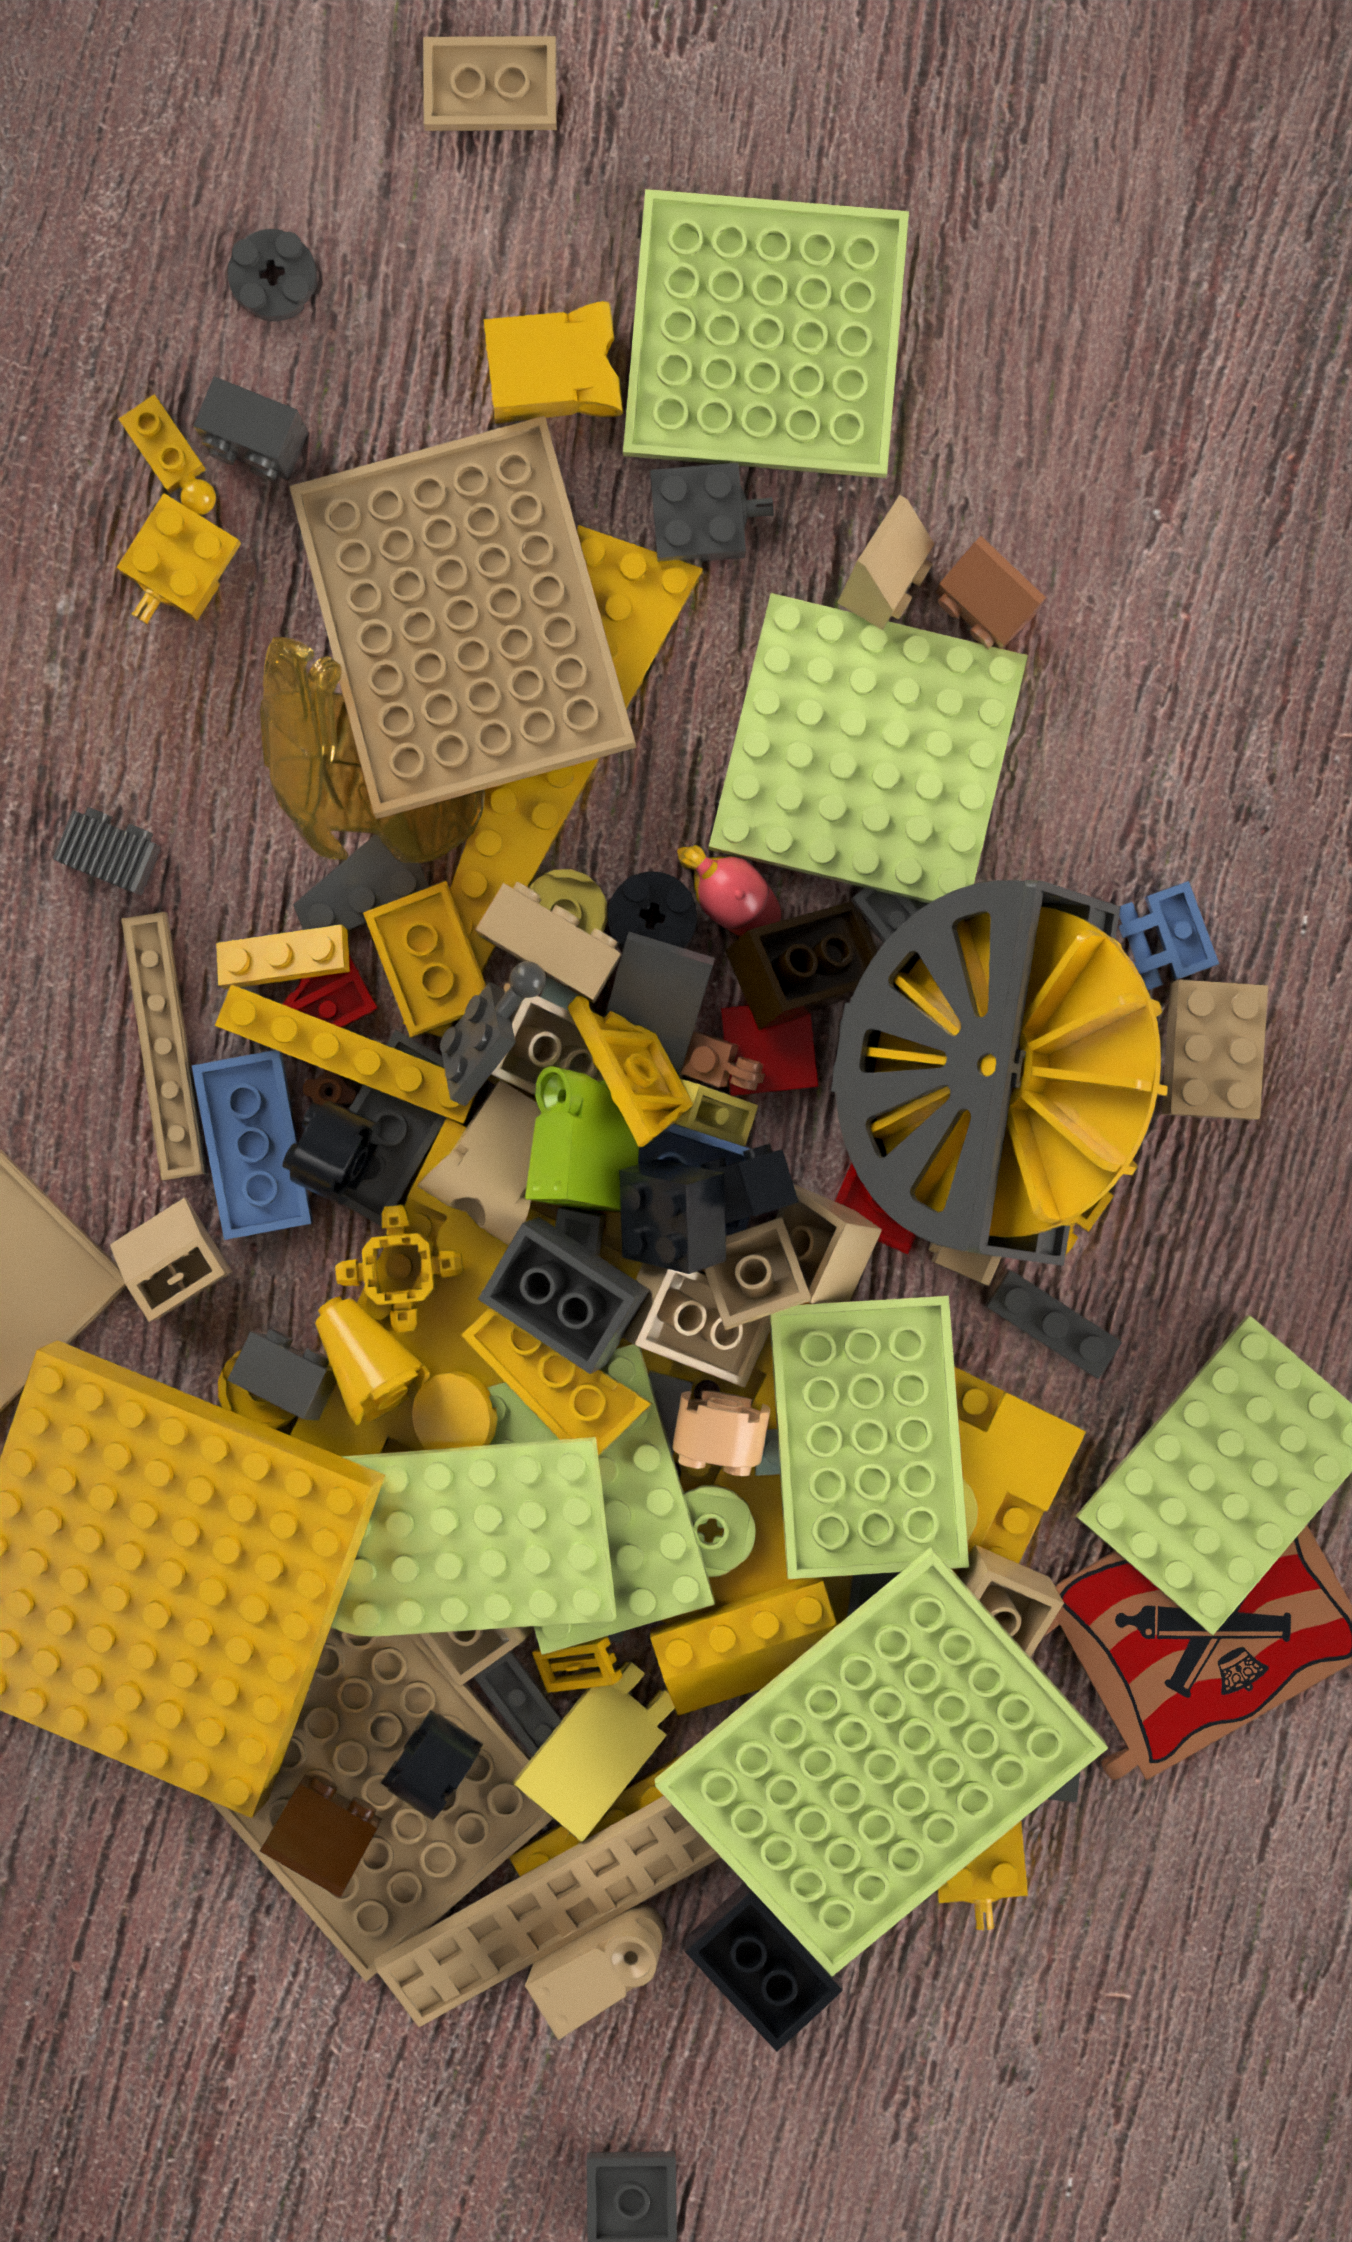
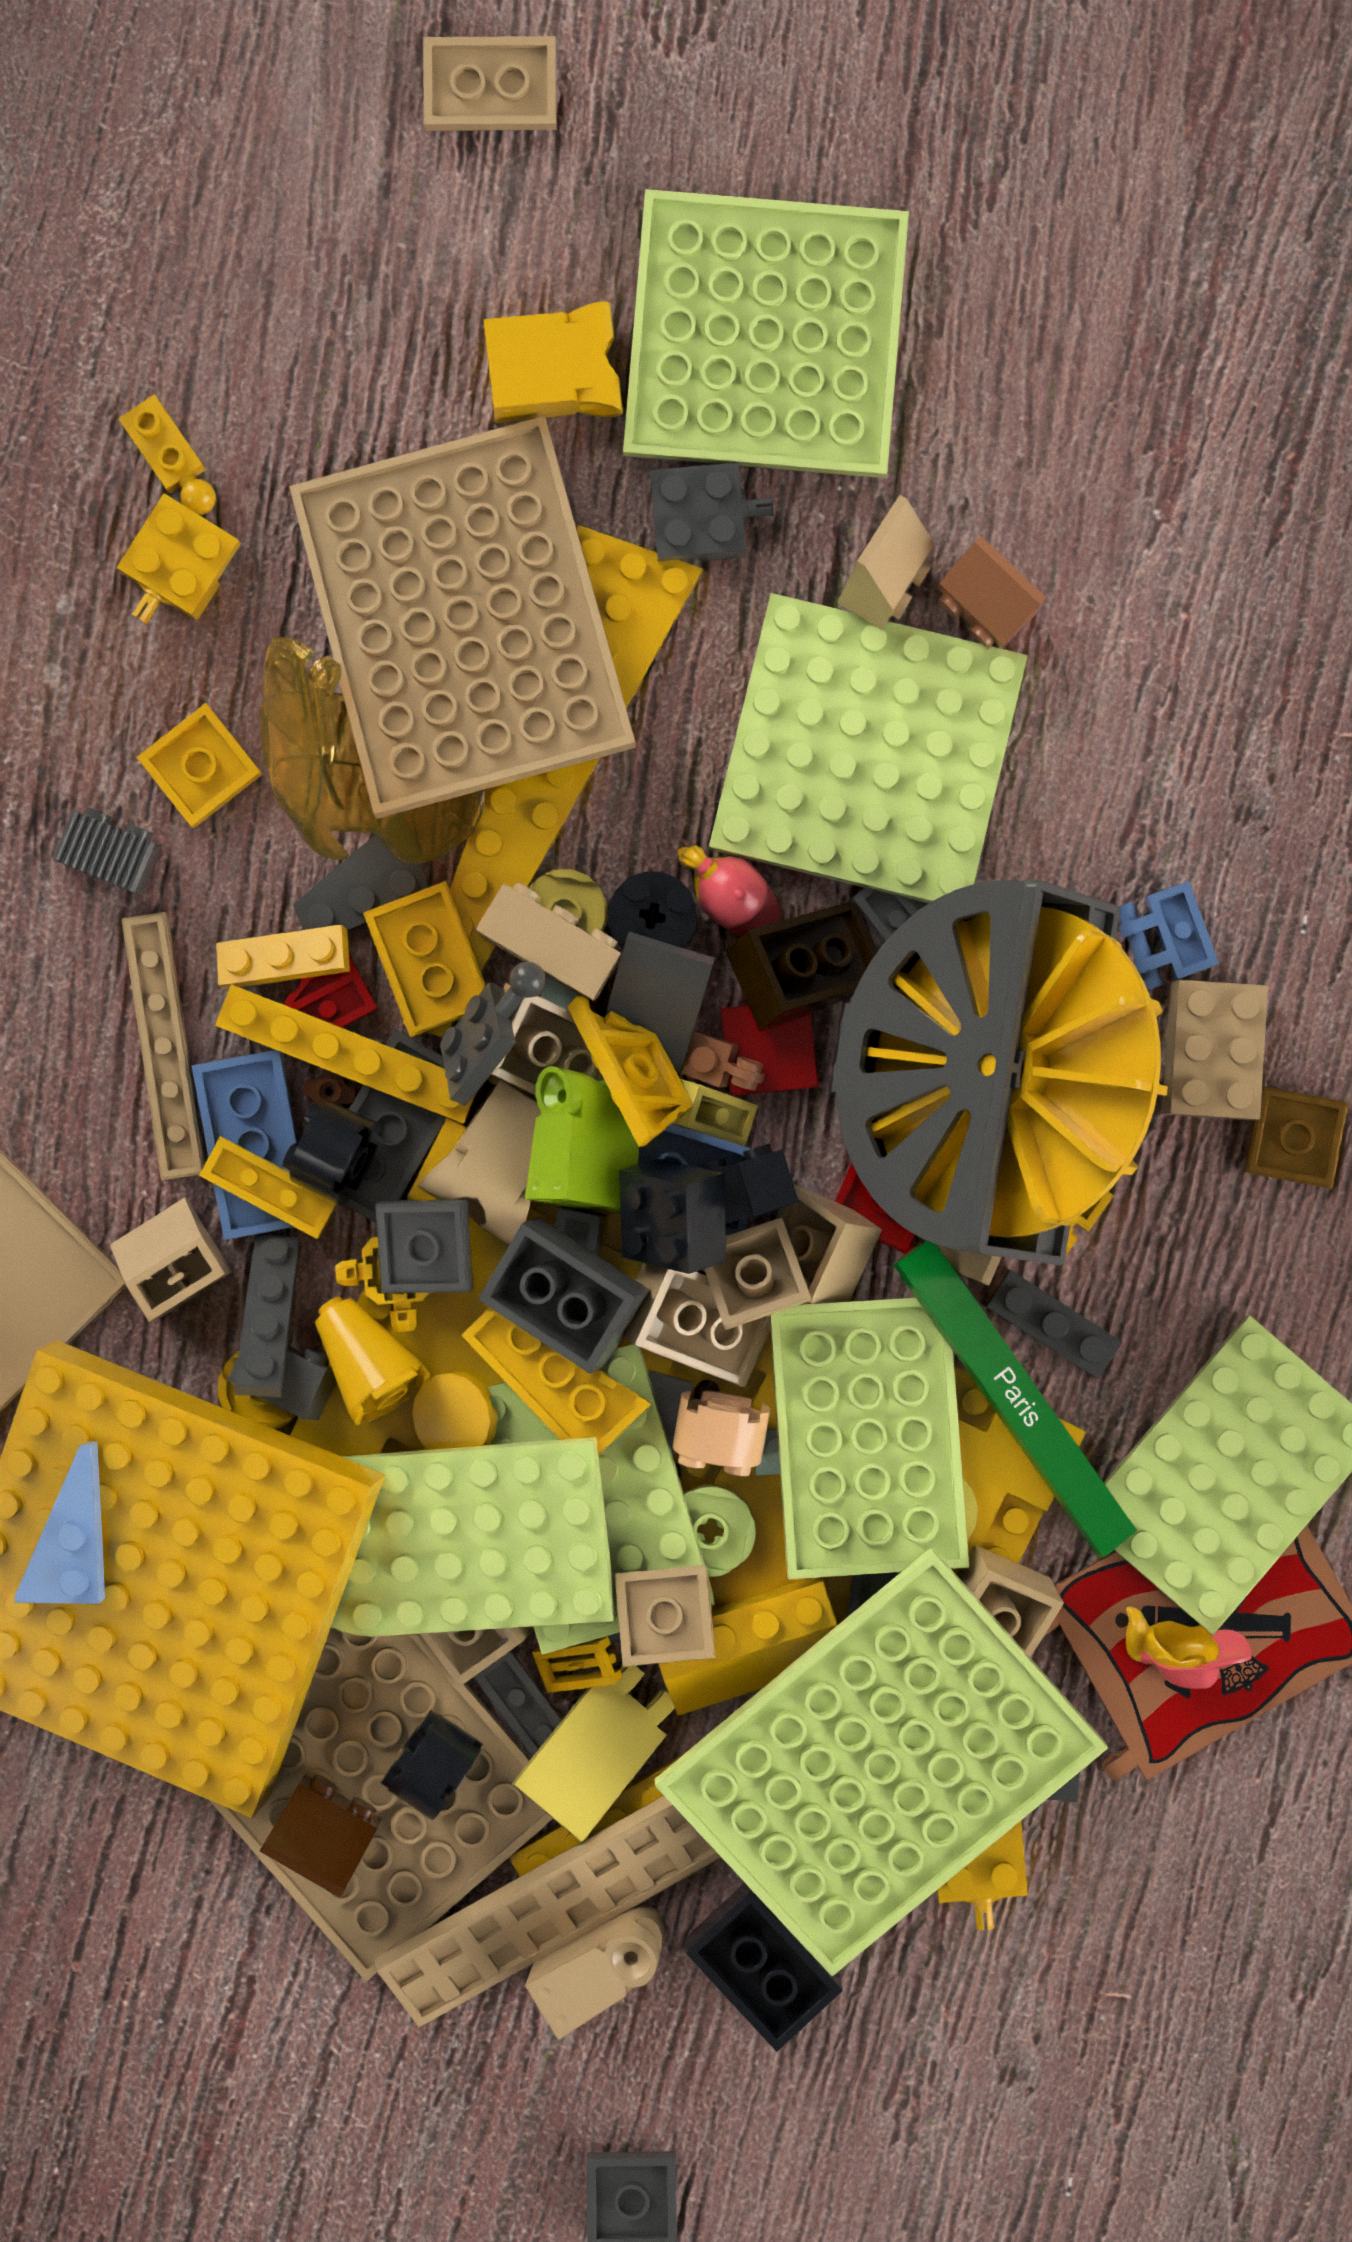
(70, 1550): none -> light blue wing
(199, 765): none -> yellow plate
(250, 430): dark grey brick -> none
(251, 259): dark grey plate -> none
(266, 1187): none -> yellow plate
(267, 1316): none -> dark grey plate
(424, 1246): none -> dark grey tile
(665, 1615): none -> tan plate
(1015, 1398): none -> green tile
(1183, 1653): none -> yellow hair
(1296, 1138): none -> pearl gold tile

